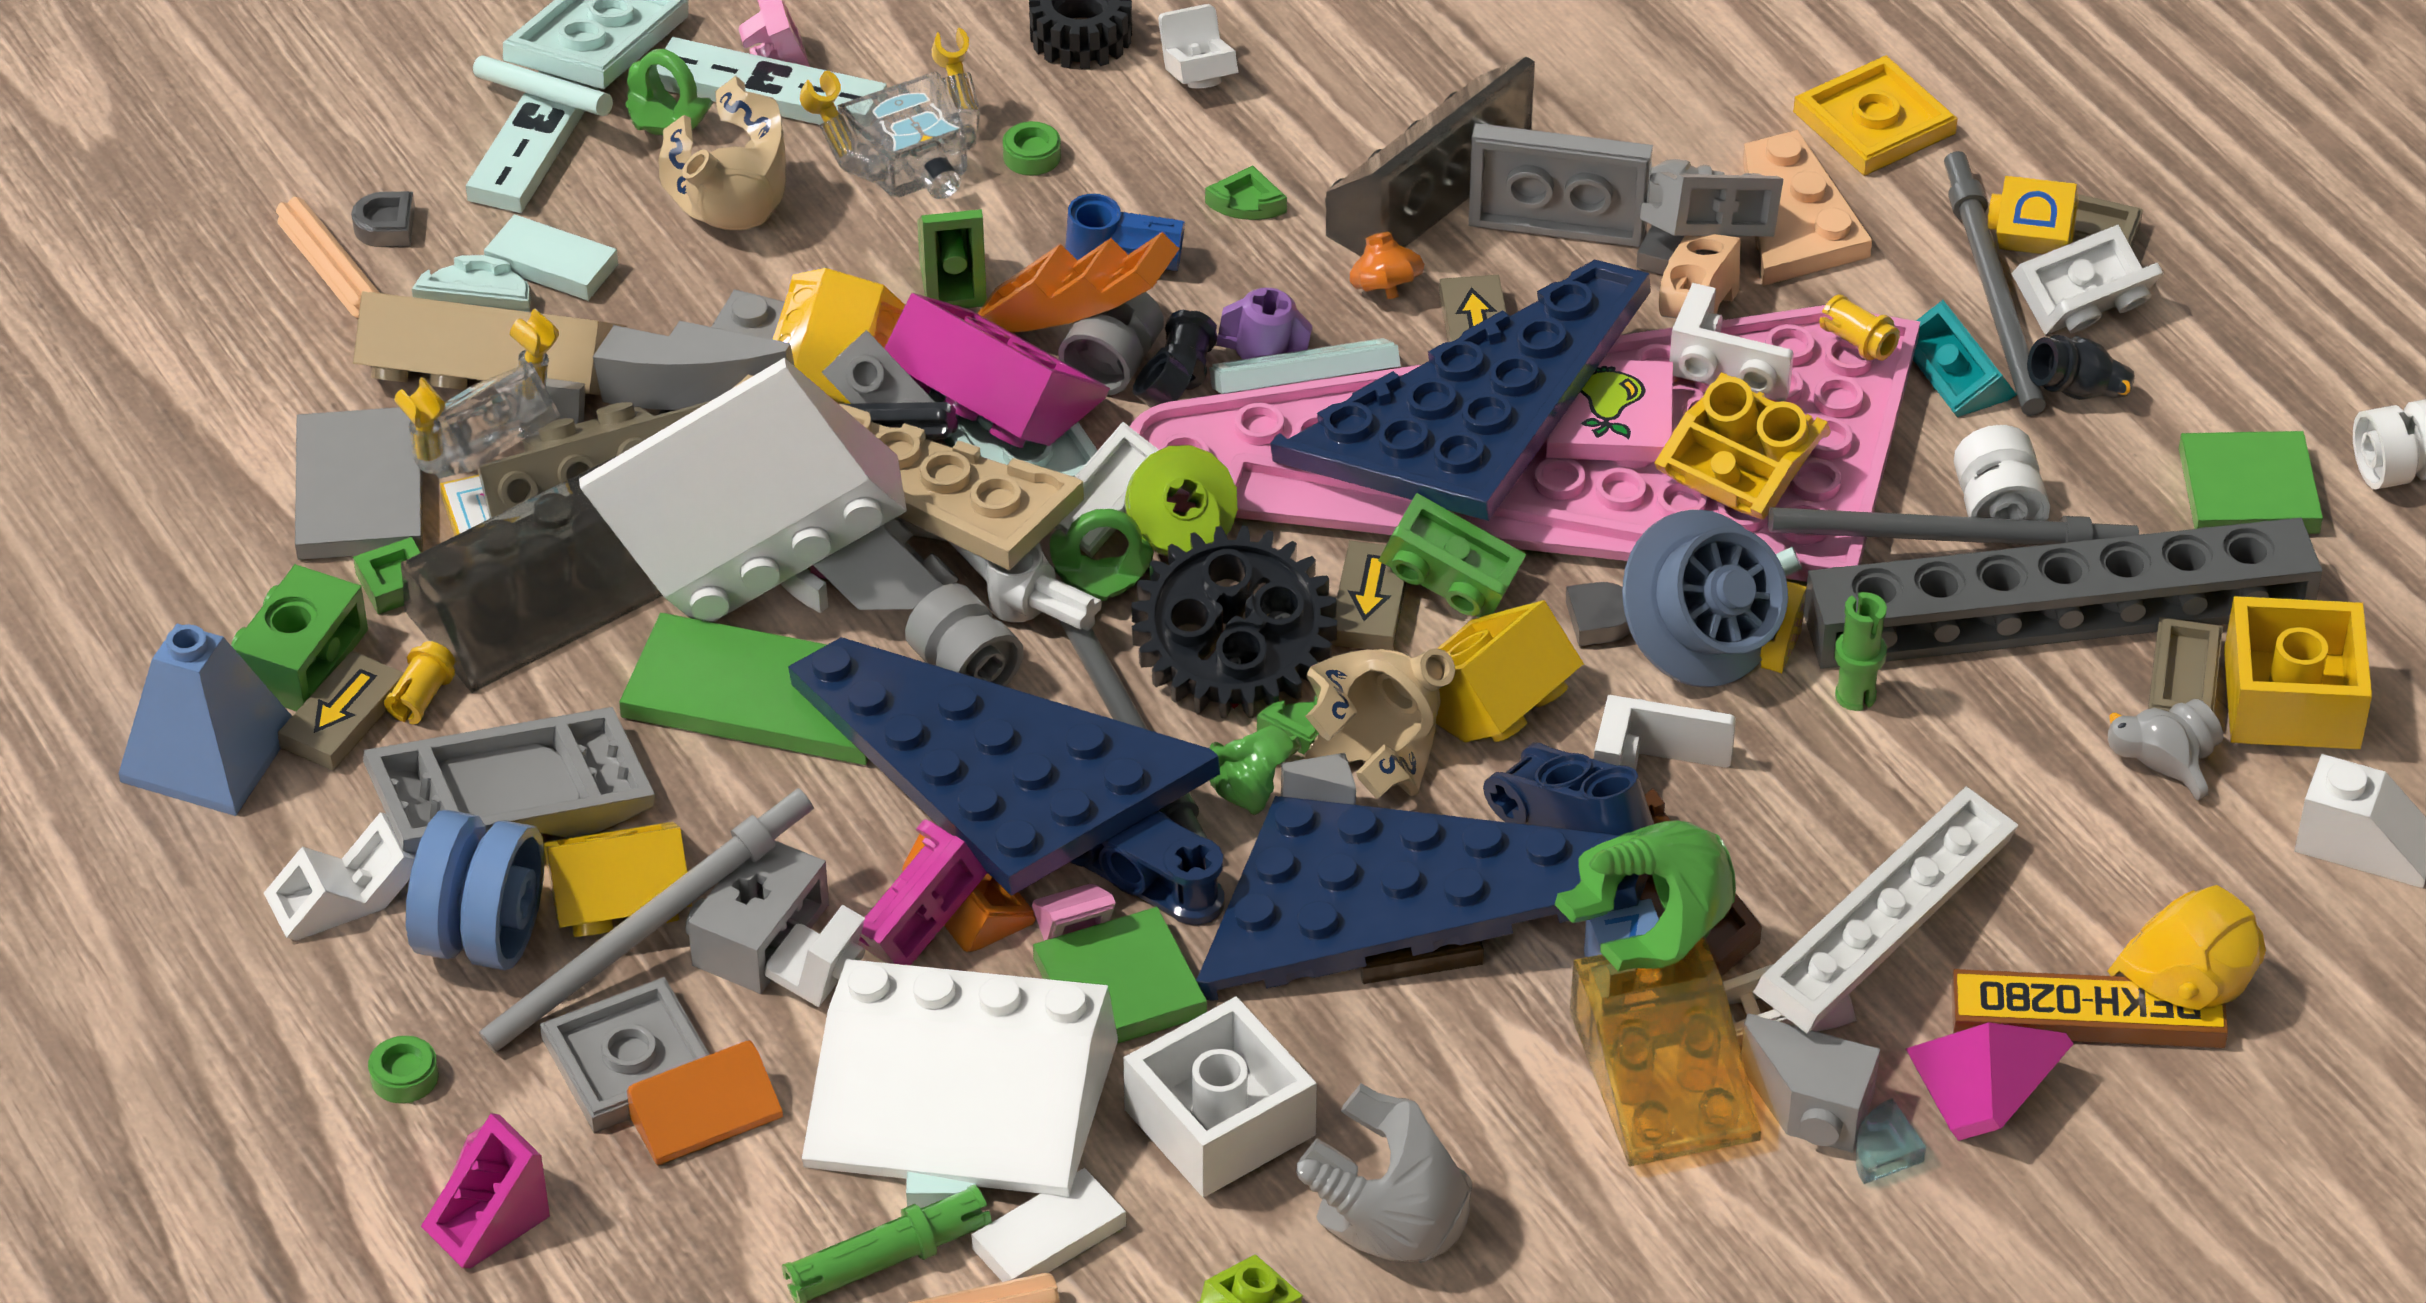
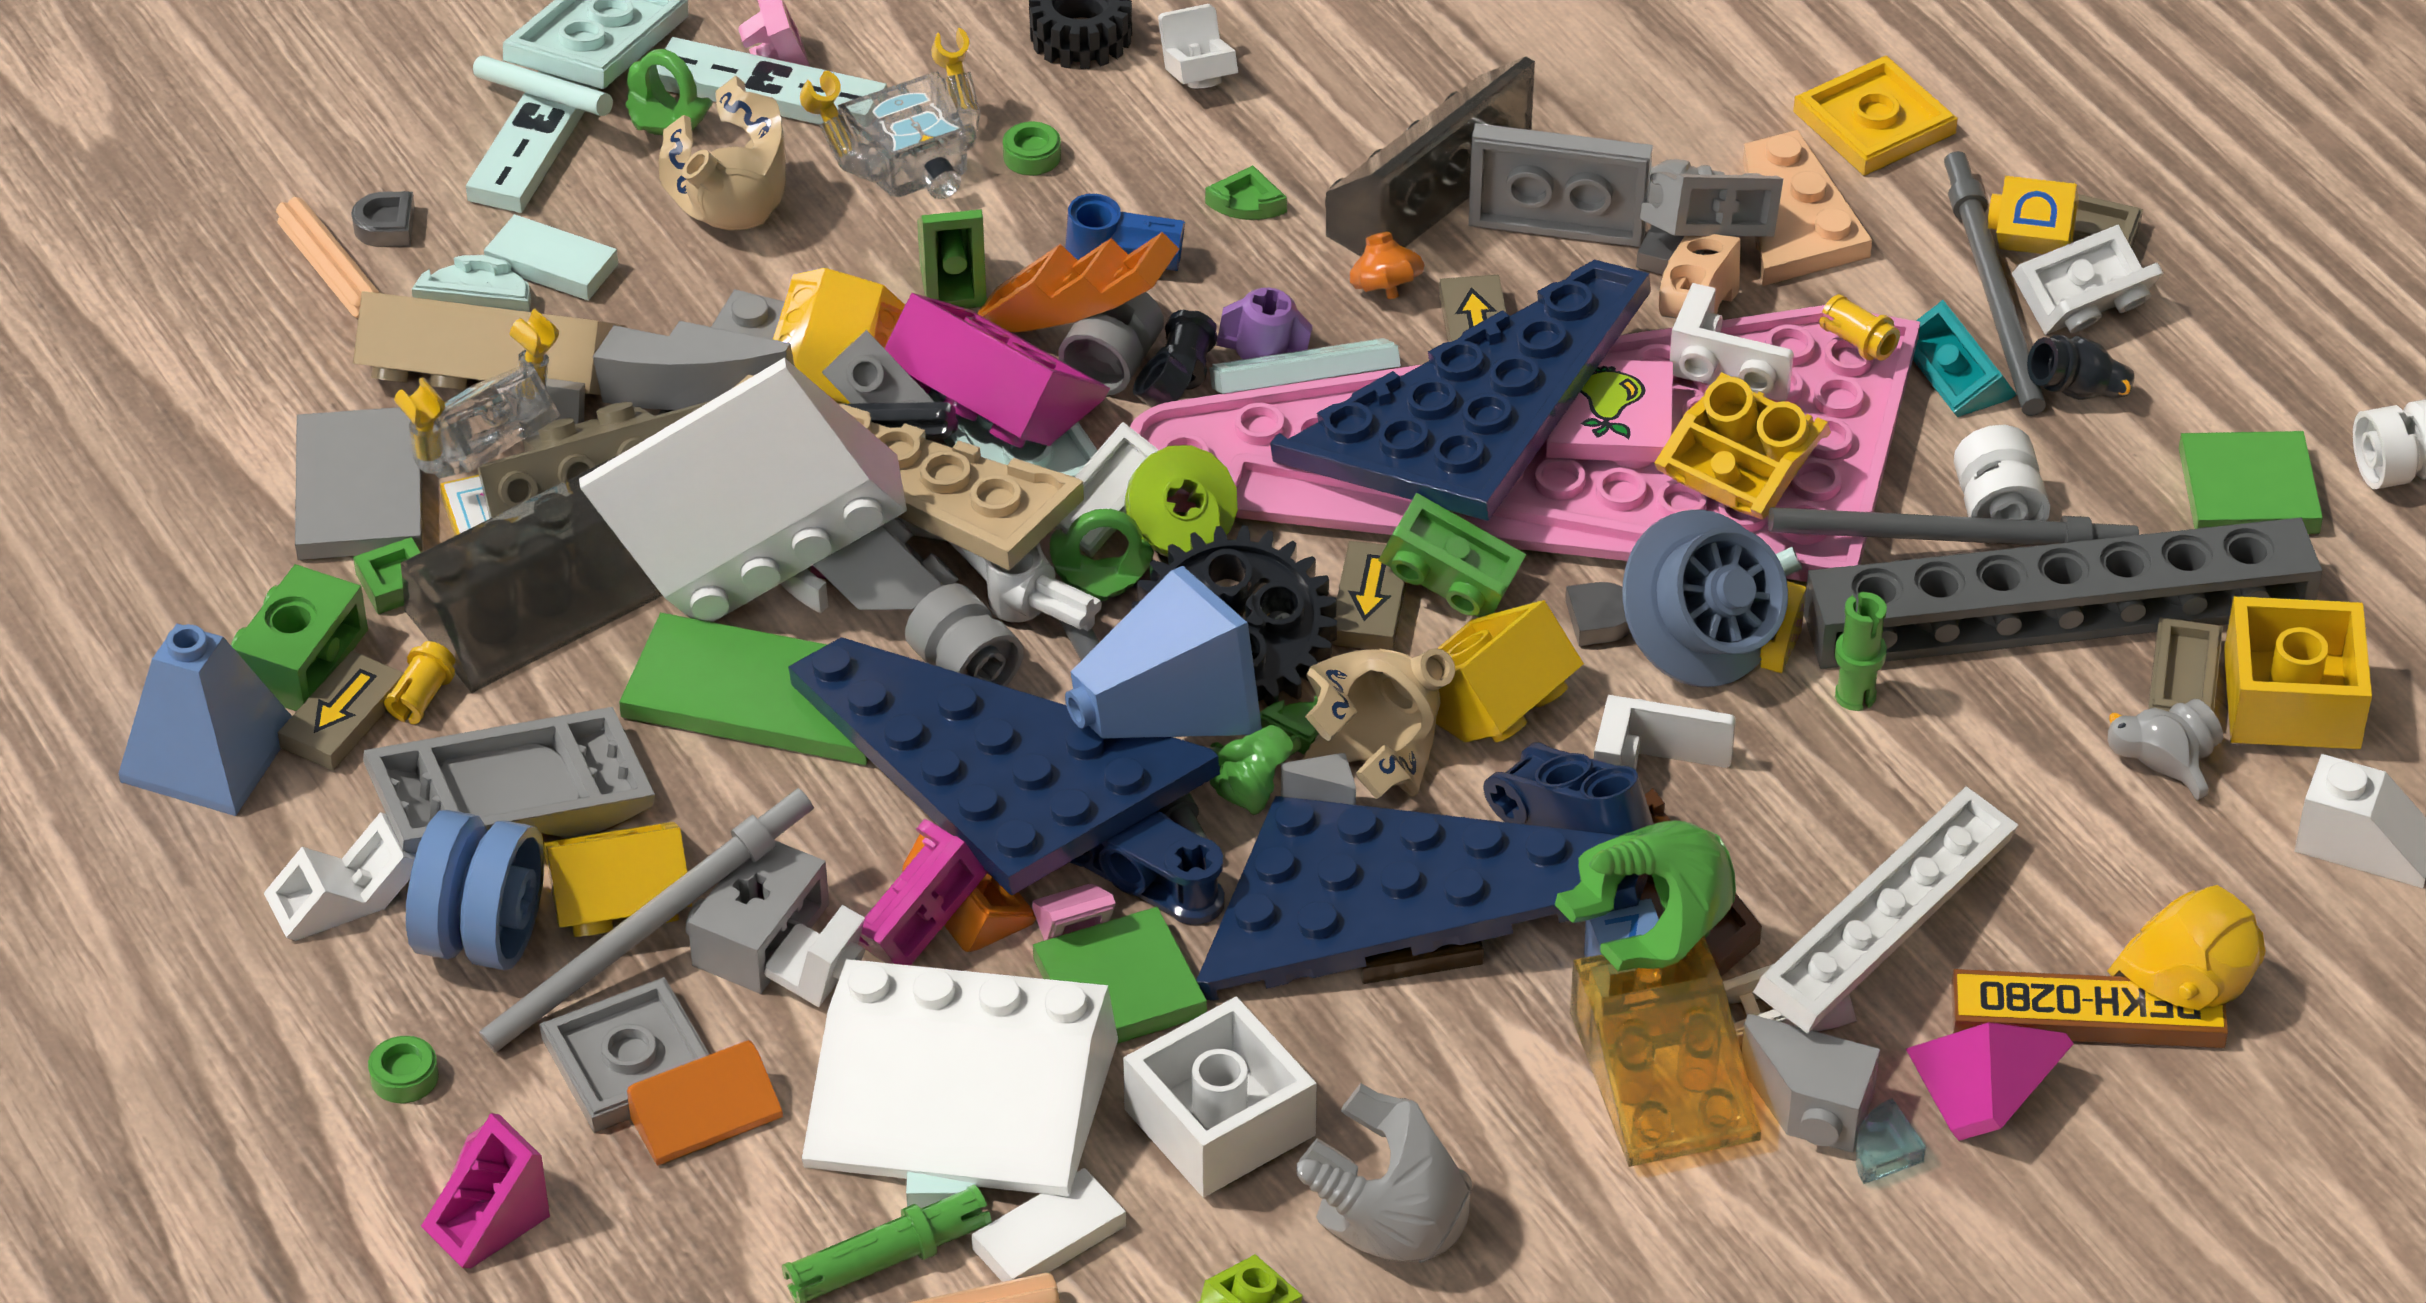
(1170, 669): none -> medium blue slope

